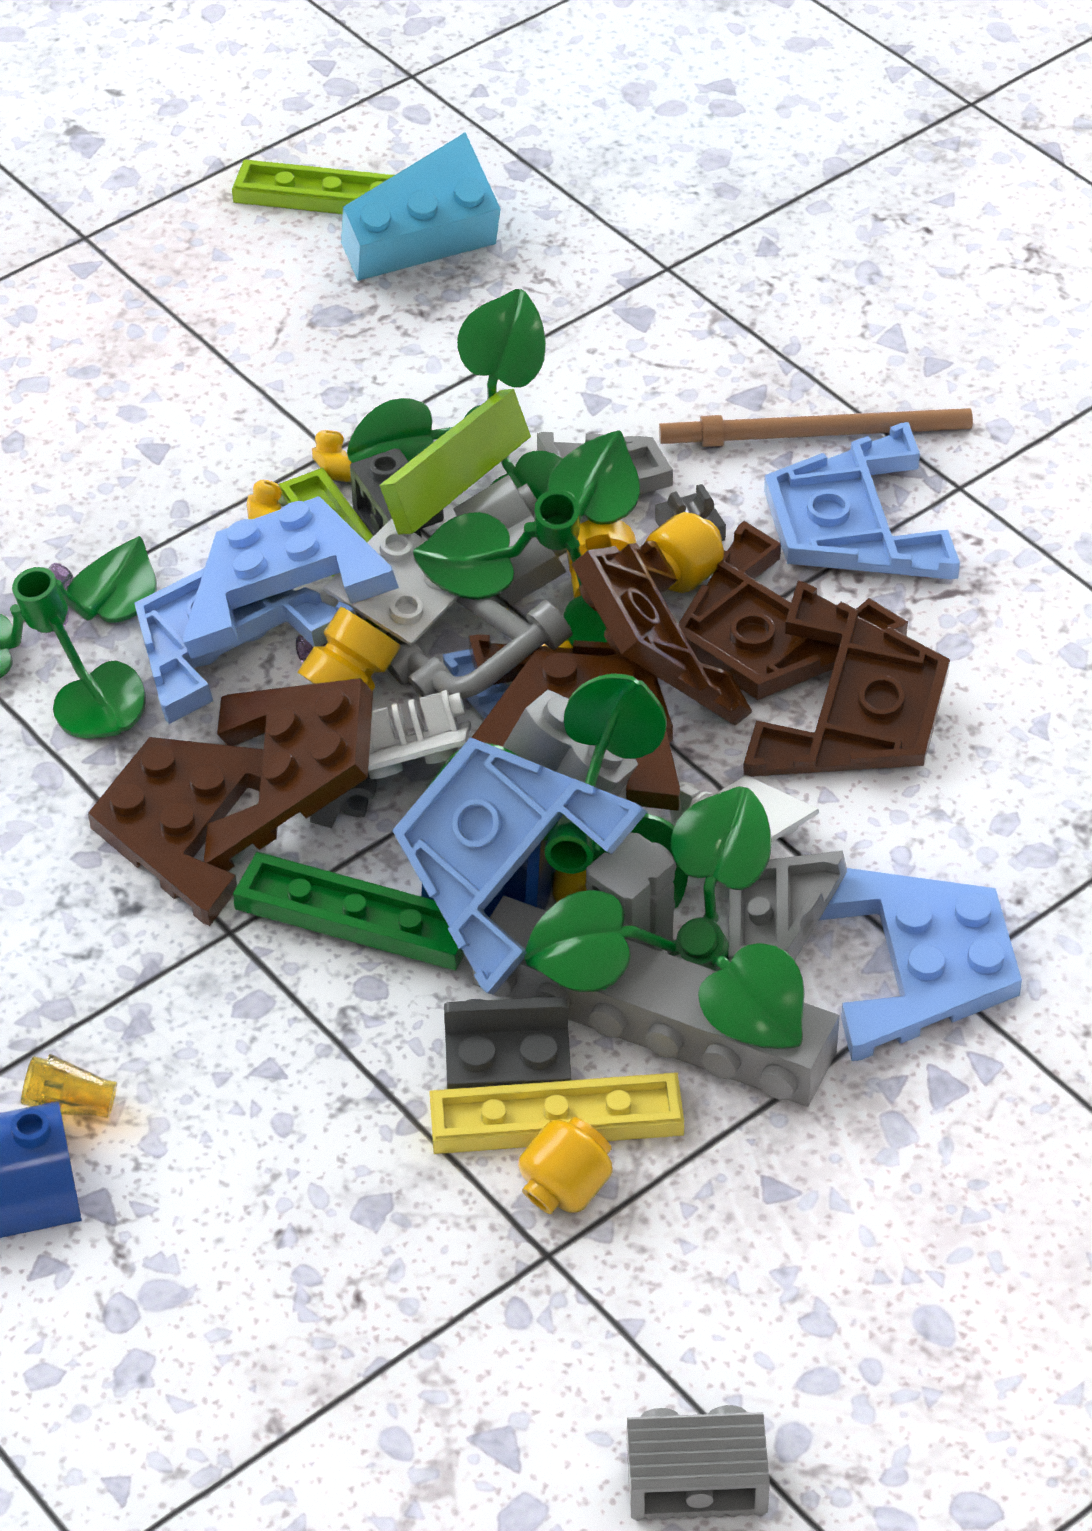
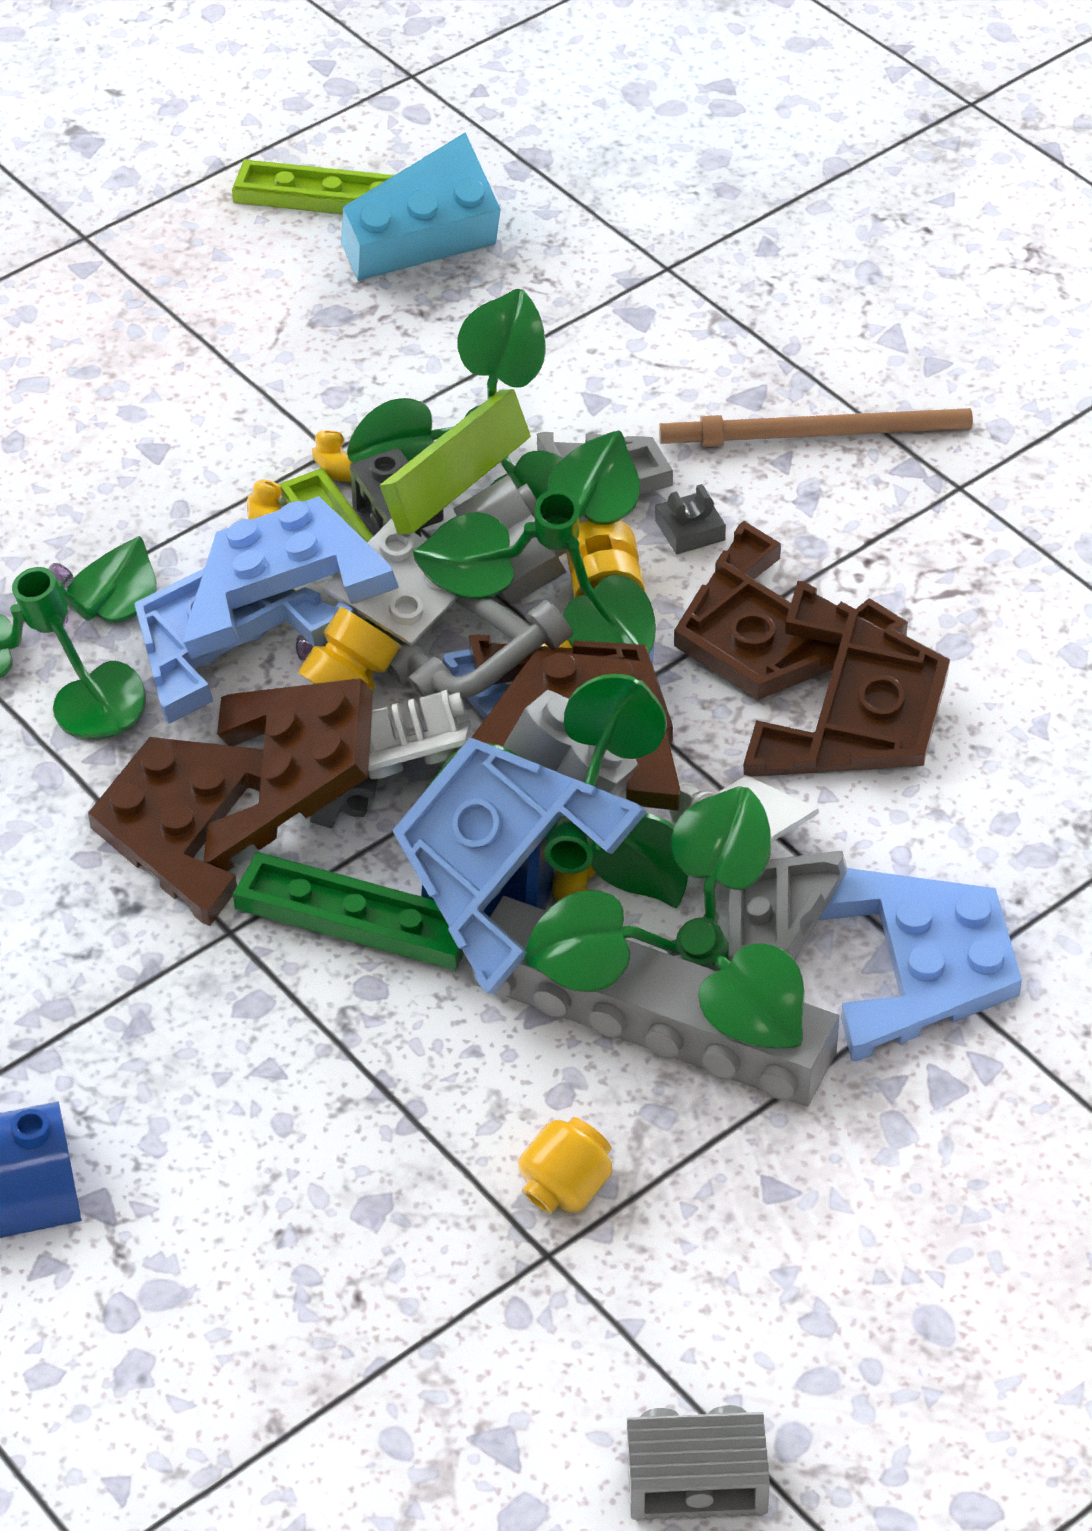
(74, 1087): clear yellow cone -> none
(506, 1041): dark grey bracket -> none
(517, 1112): light yellow tile -> none
(640, 626): reddish brown wing -> none
(642, 881): light grey brick -> none
(691, 549): yellow head -> none
(835, 520): light blue wing -> none

